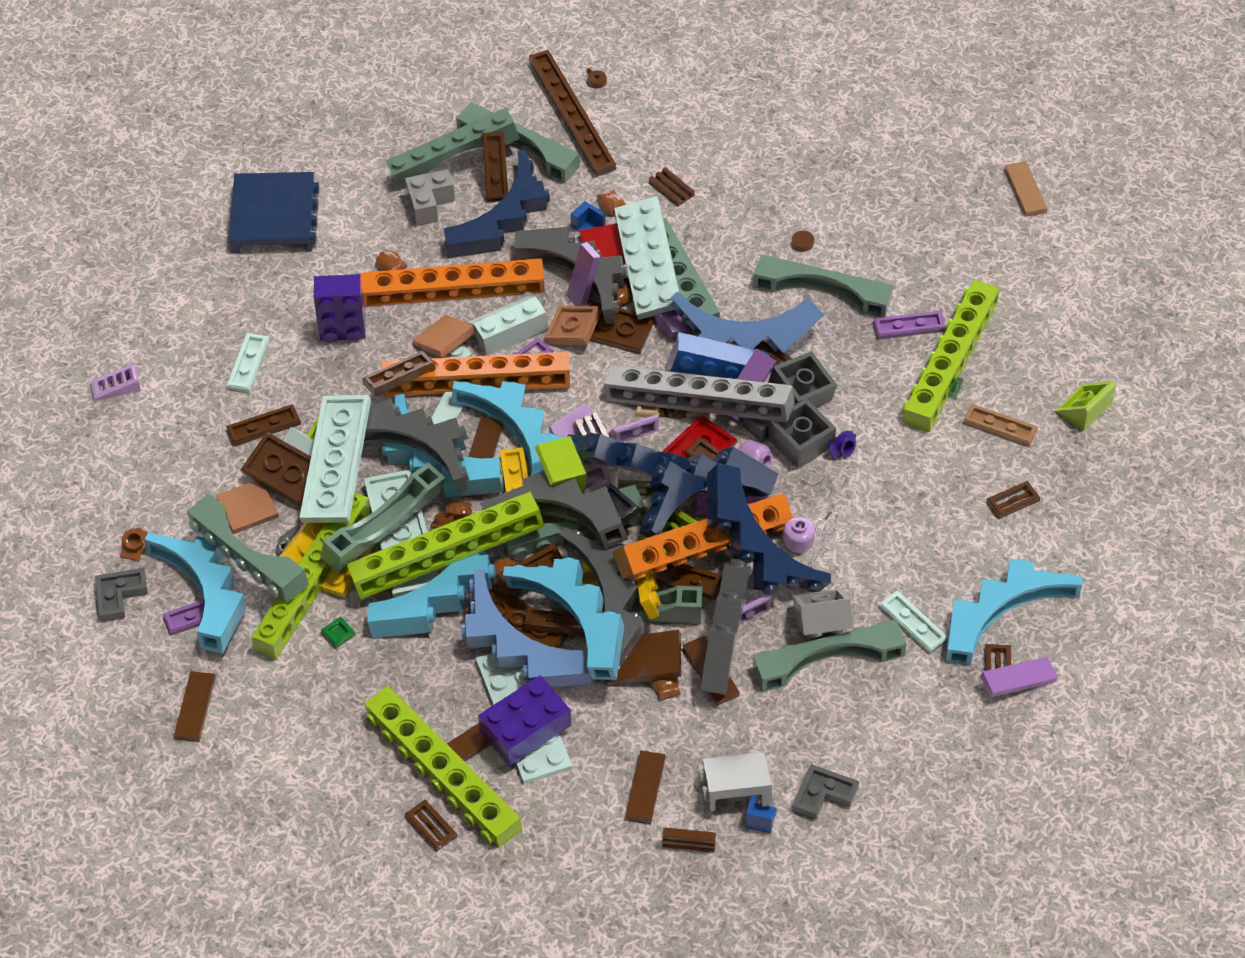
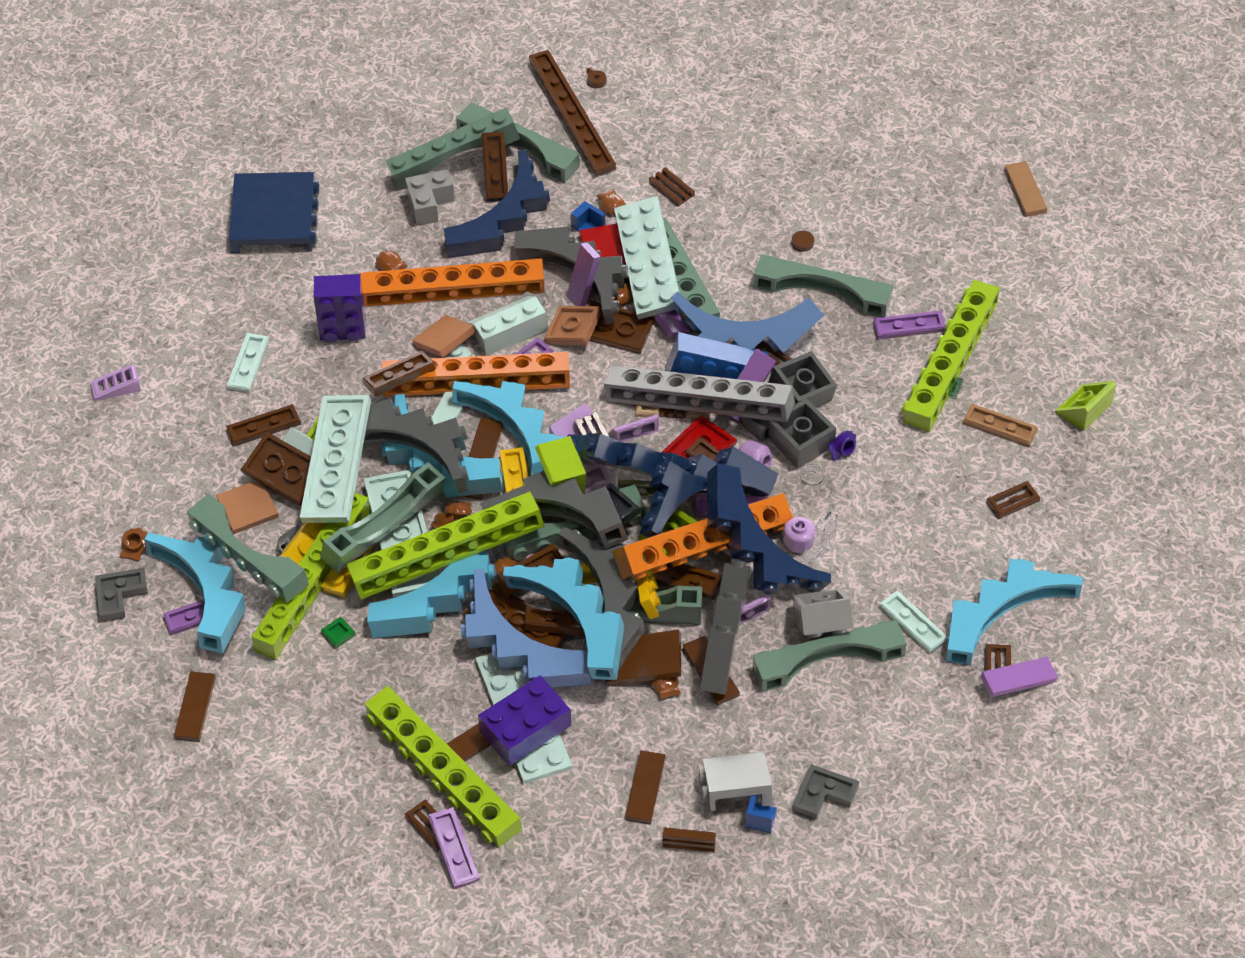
(453, 847): none -> tile

